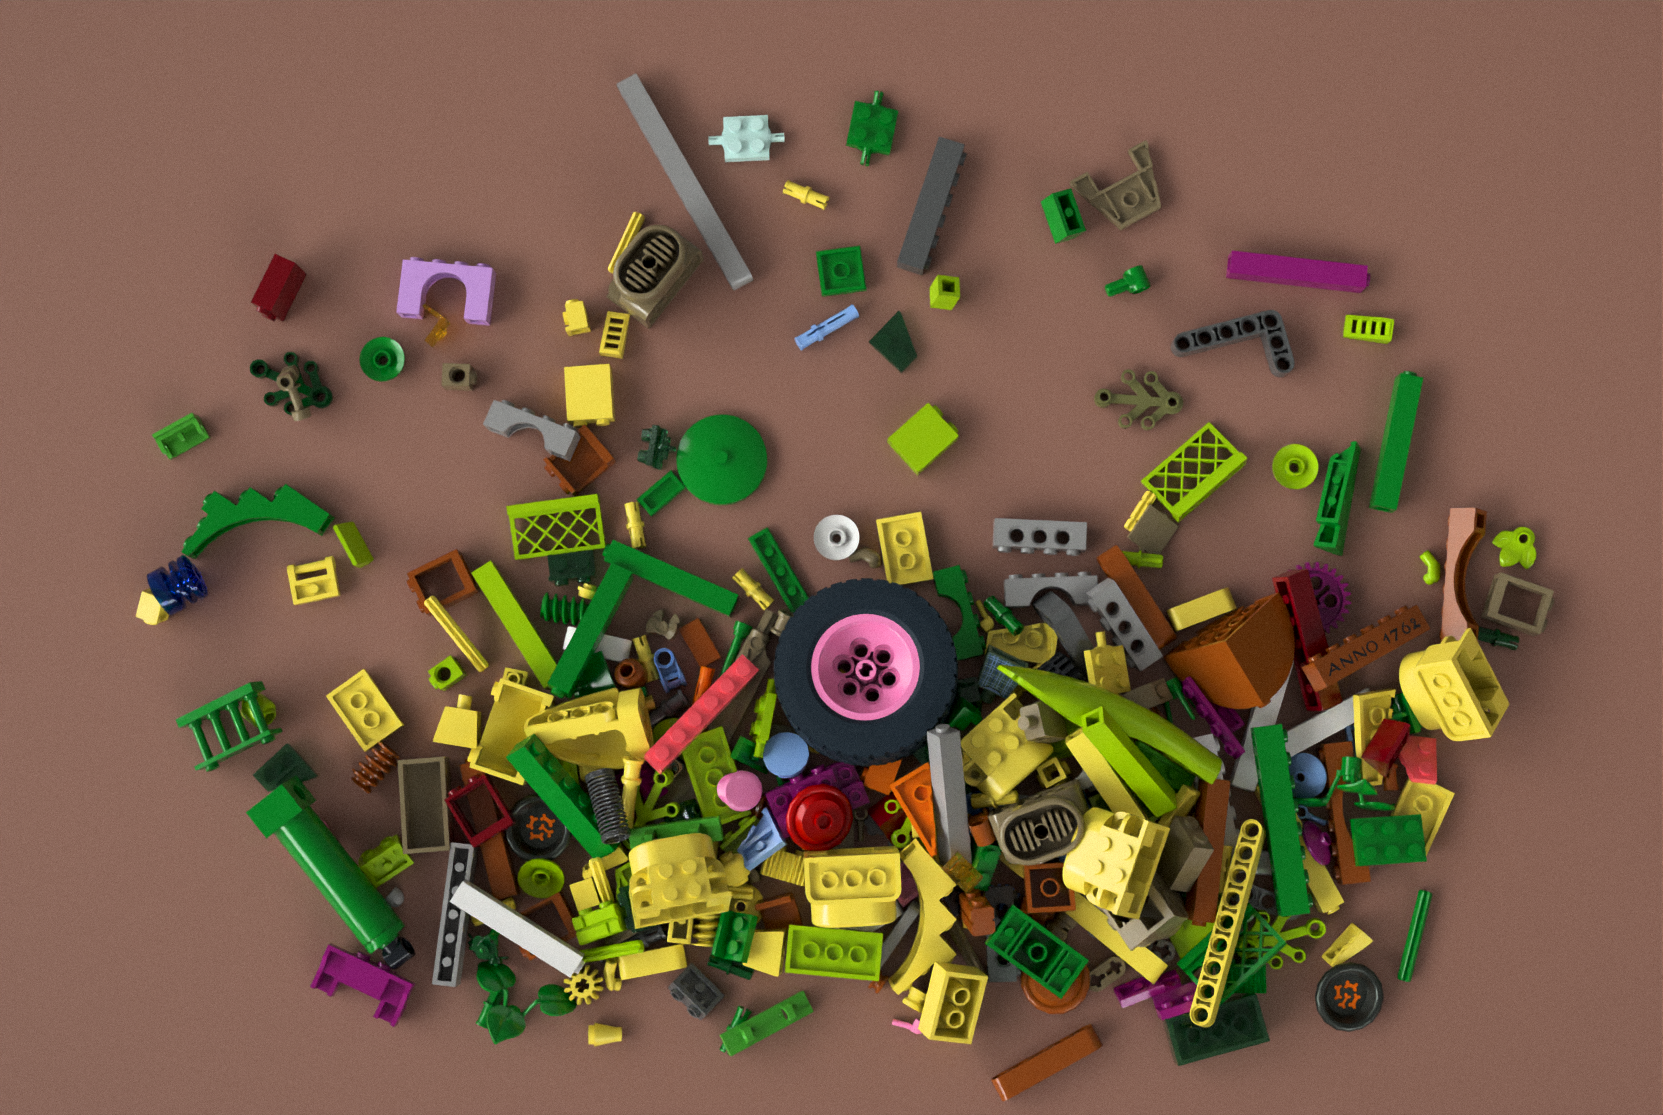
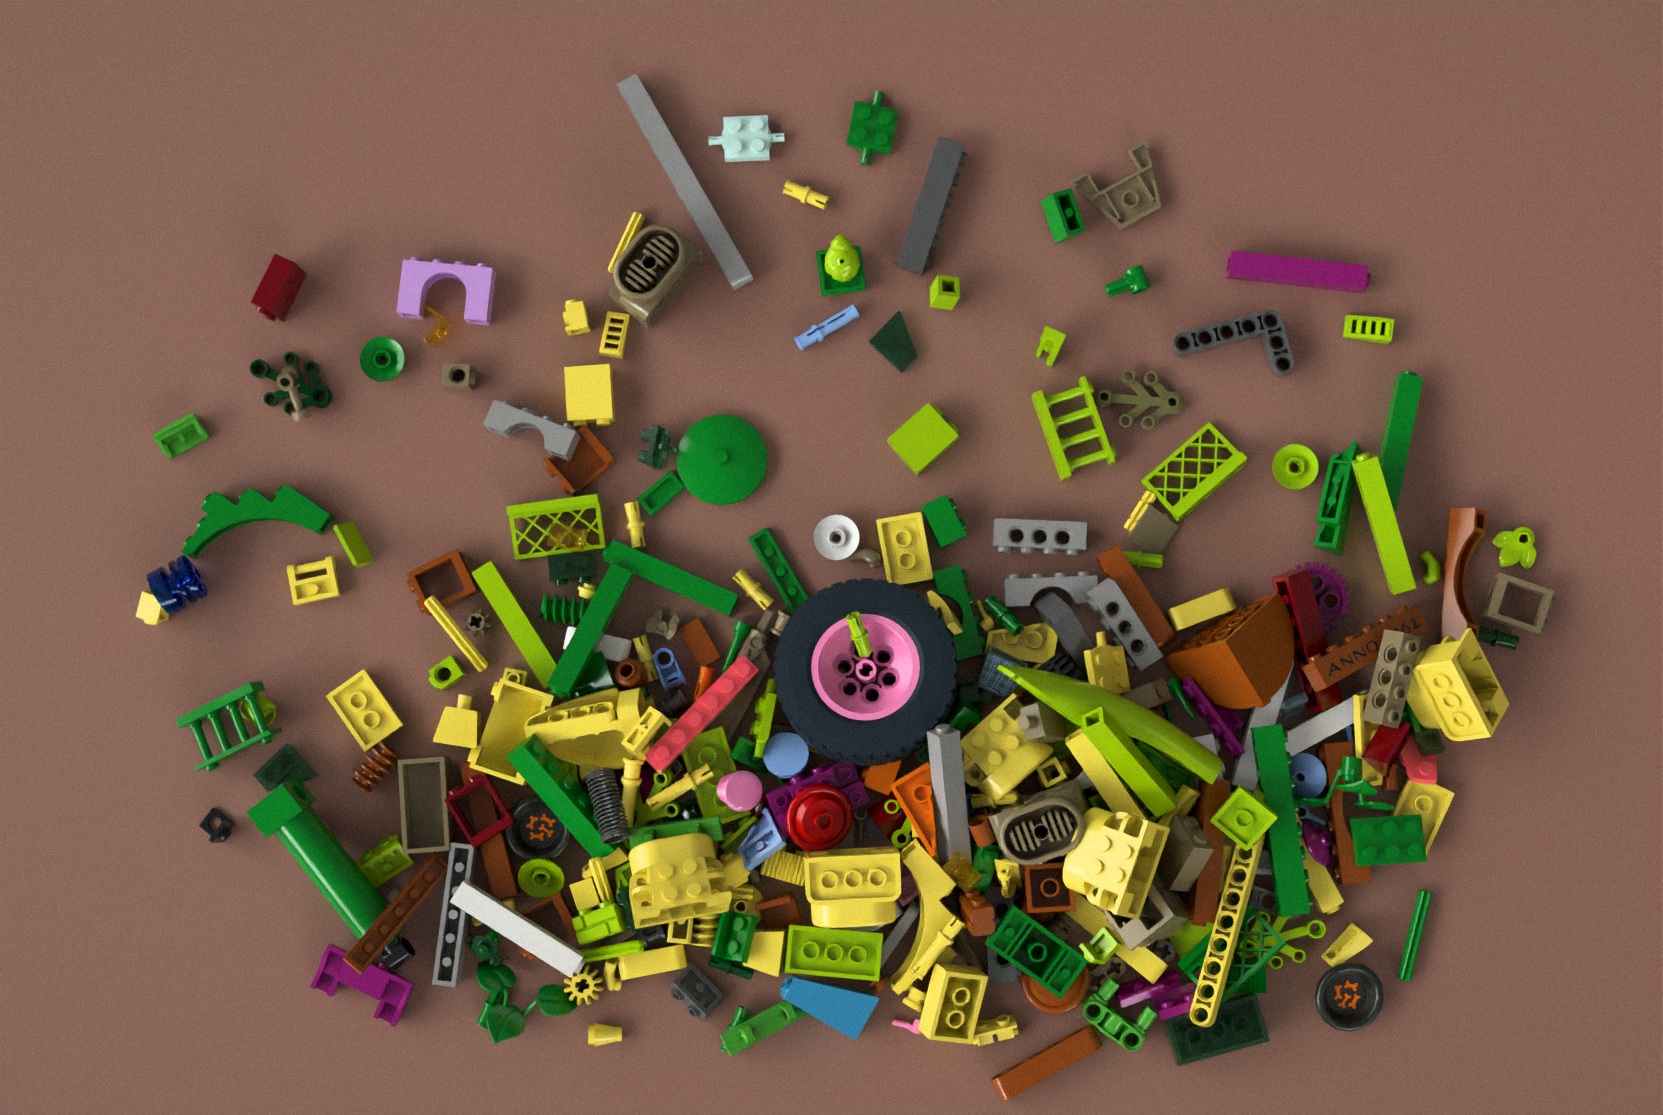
(222, 832): none -> black bracket
(396, 913): none -> dark orange tile
(483, 624): none -> dark tan gear
(567, 538): none -> clear yellow bracket
(645, 731): none -> light yellow hinge
(680, 787): none -> light yellow pin
(833, 1004): none -> dark azure slope
(842, 249): none -> lime piece
(859, 634): none -> lime axle
(938, 946): none -> light yellow pin
(944, 522): none -> green piece
(945, 612): none -> light yellow slope
(1004, 1026): none -> light yellow hinge
(1009, 876): none -> light yellow hinge
(1050, 342): none -> lime hinge
(1058, 445): none -> lime fence
(1101, 946): none -> lime bracket
(1113, 1022): none -> bright green piece
(1244, 817): none -> lime bracket
(1293, 705): none -> clear light blue tile
(1383, 523): none -> lime brick
(1391, 678): none -> dark tan brick
(1429, 742): none -> tile

